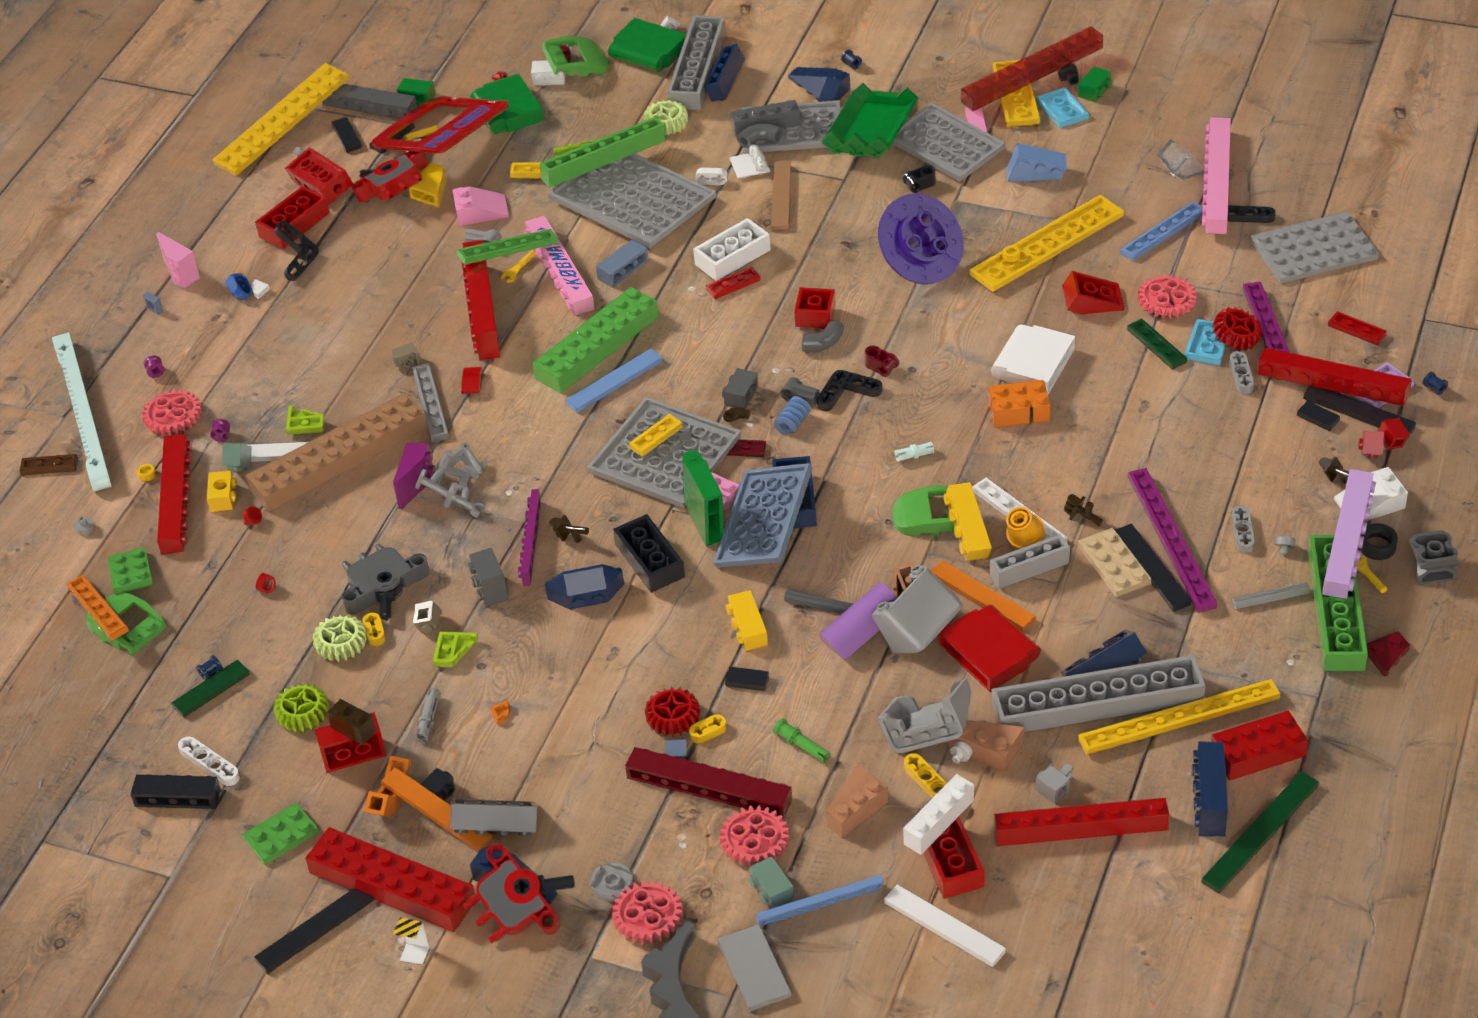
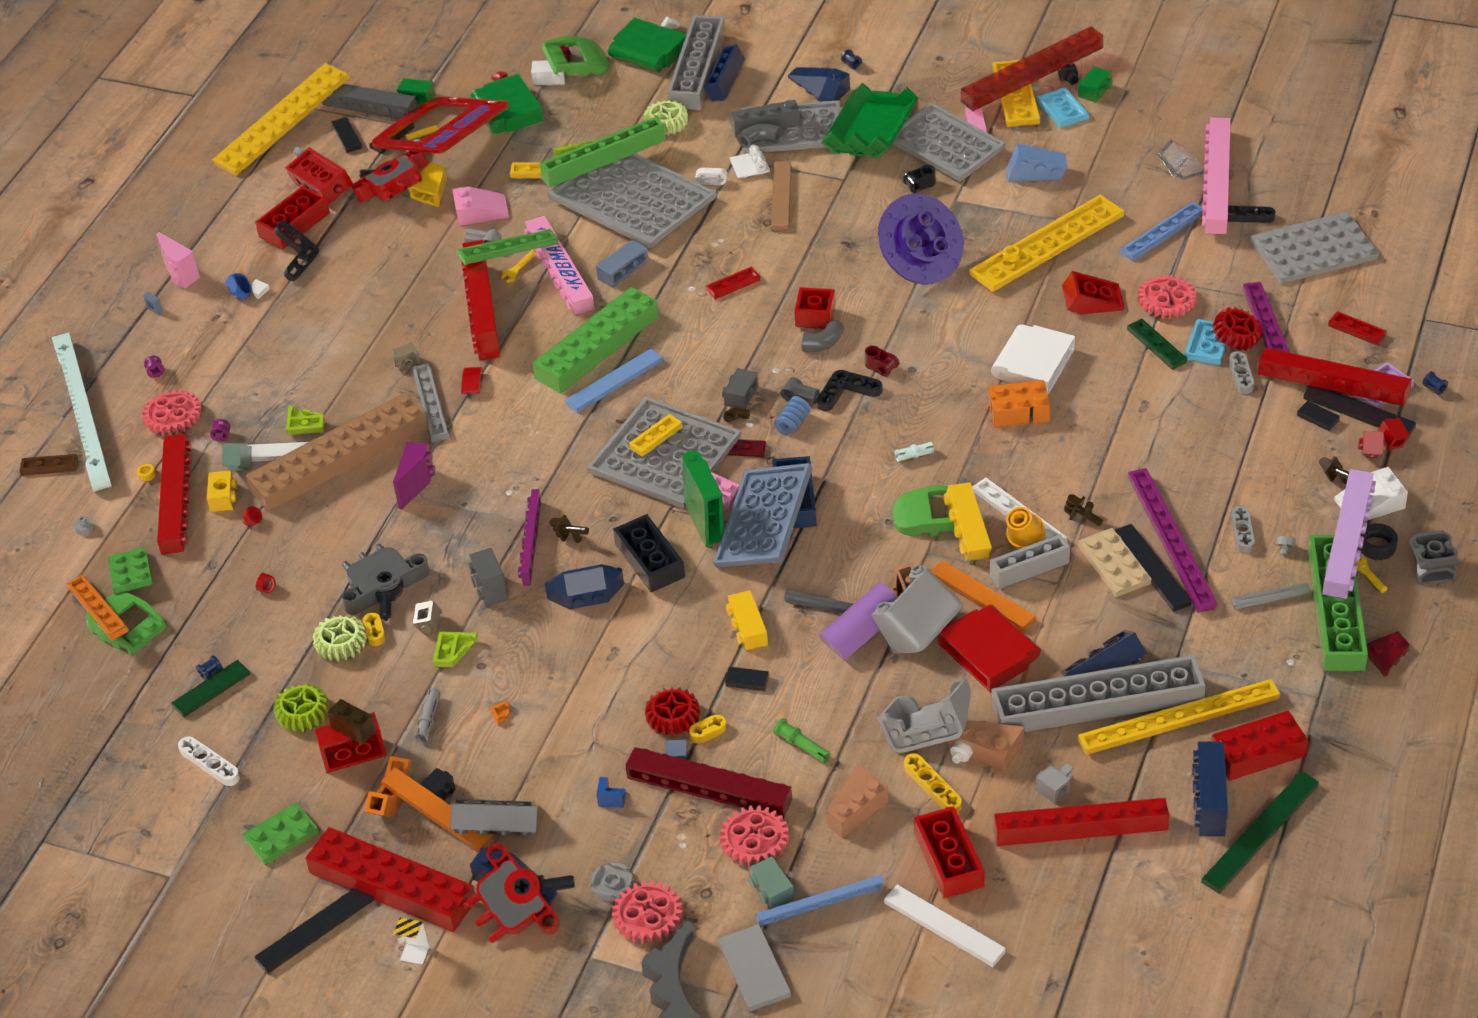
(175, 791): black brick -> none
(445, 466): light grey piece -> none
(609, 796): none -> blue panel
(732, 249): white brick -> none
(938, 814): white brick -> none

